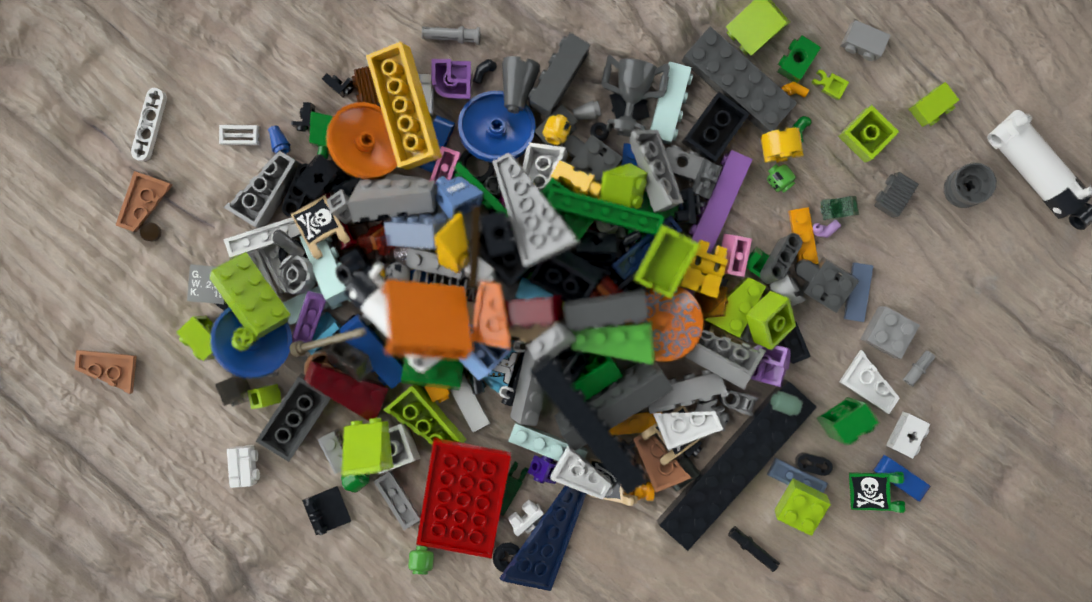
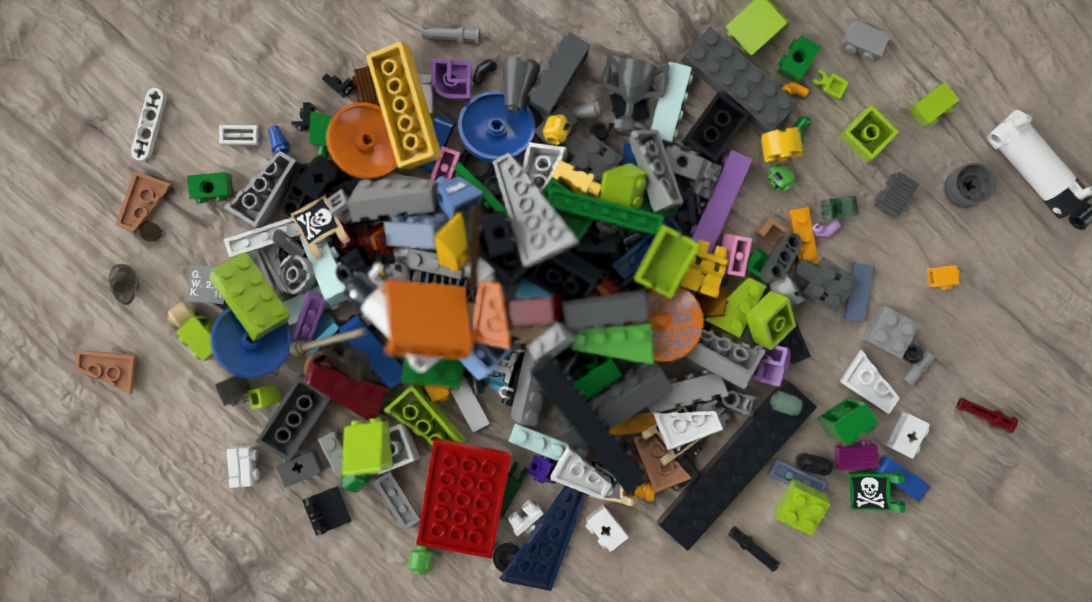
(123, 283): none -> clear smoke head
(181, 314): none -> tan head
(199, 183): none -> green brick
(243, 334): lime wheel -> none
(311, 466): none -> dark grey brick
(603, 517): none -> white brick
(770, 231): none -> medium nougat panel
(856, 456): none -> magenta brick
(913, 348): none -> black plate
(943, 276): none -> light orange brick
(995, 418): none -> dark red pin

